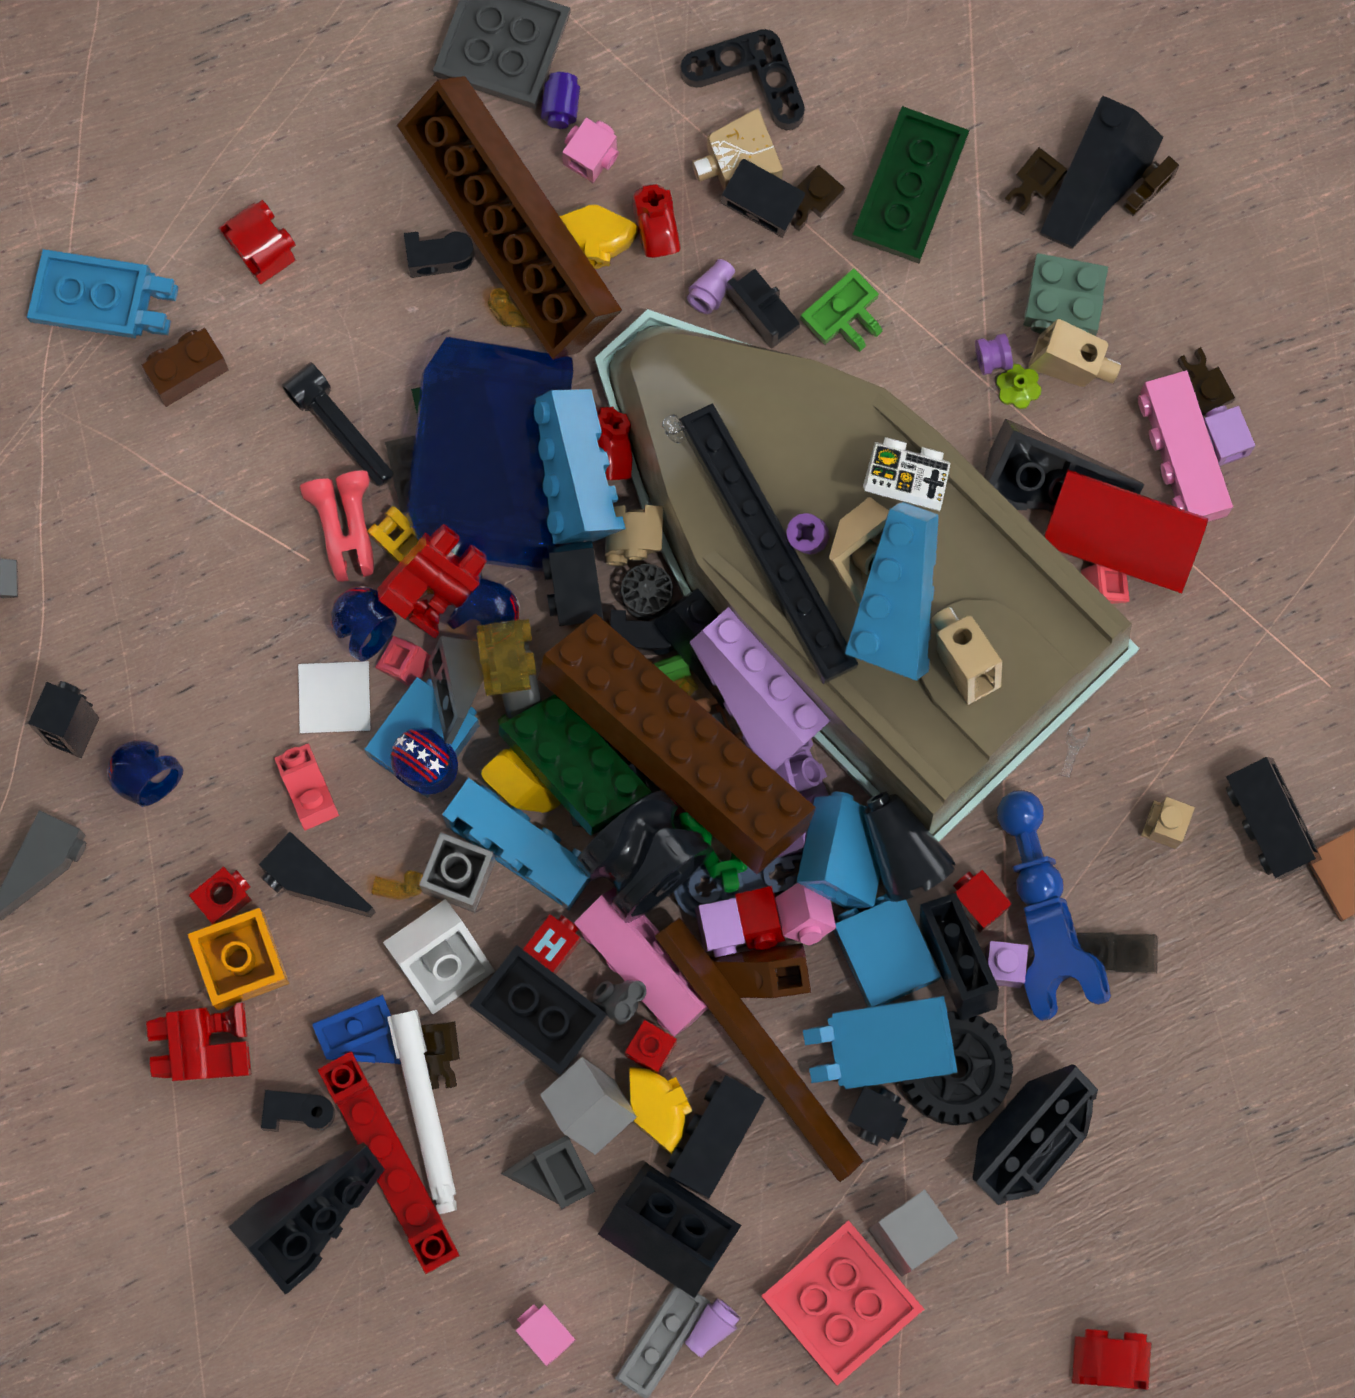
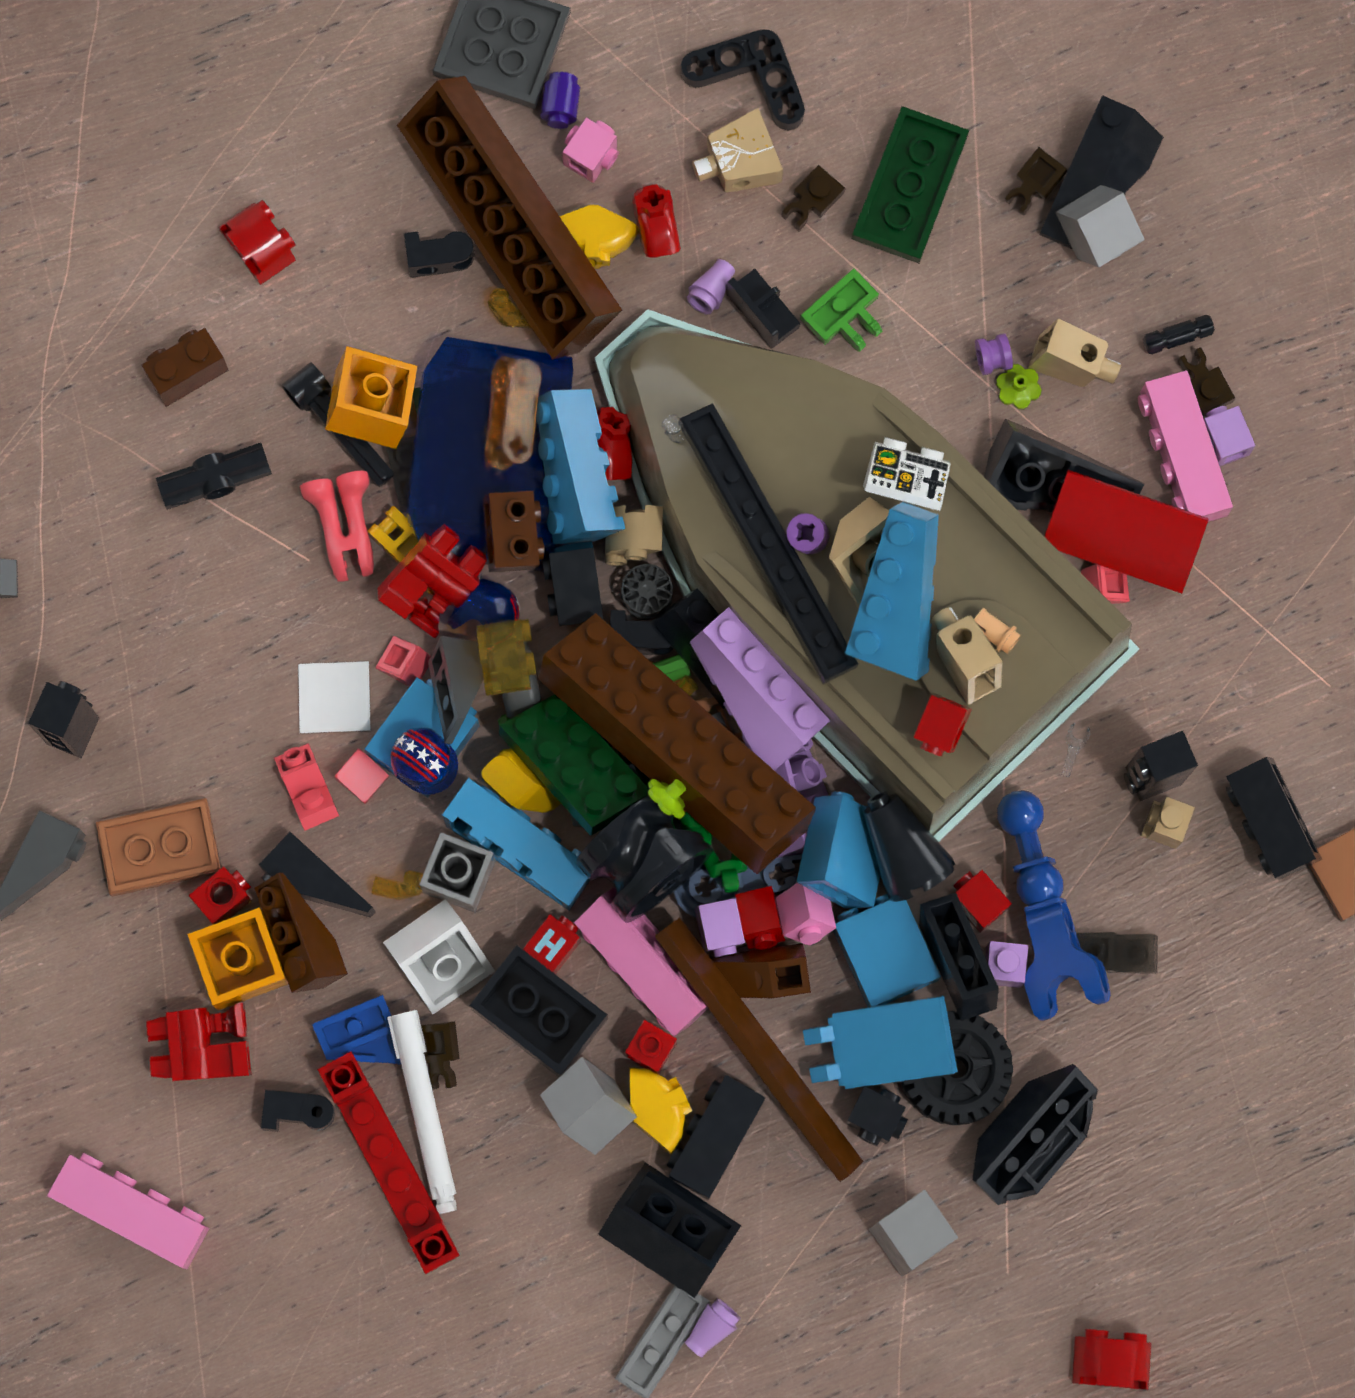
(98, 295): dark azure tile -> none
(128, 1211): none -> bright pink brick
(133, 768): clear blue helmet -> none
(158, 847): none -> nougat tile
(213, 476): none -> black piece
(298, 1220): black wedge -> none
(301, 939): none -> reddish brown slope
(359, 614): clear blue helmet -> none
(361, 776): none -> coral slope
(371, 397): none -> light orange brick
(512, 411): none -> clear orange piece
(512, 531): none -> reddish brown brick
(544, 1333): bright pink brick -> none
(553, 1173): dark grey slope -> none
(619, 1000): dark grey plate -> none
(668, 796): none -> lime plant
(762, 197): black panel -> none
(842, 1303): coral plate -> none
(941, 725): none -> red brick
(997, 632): none -> light nougat pin
(1065, 292): sand green plate -> none
(1100, 226): none -> light grey head
(1155, 179): dark brown plate -> none
(1160, 766): none -> black brick
(1178, 334): none -> black axle

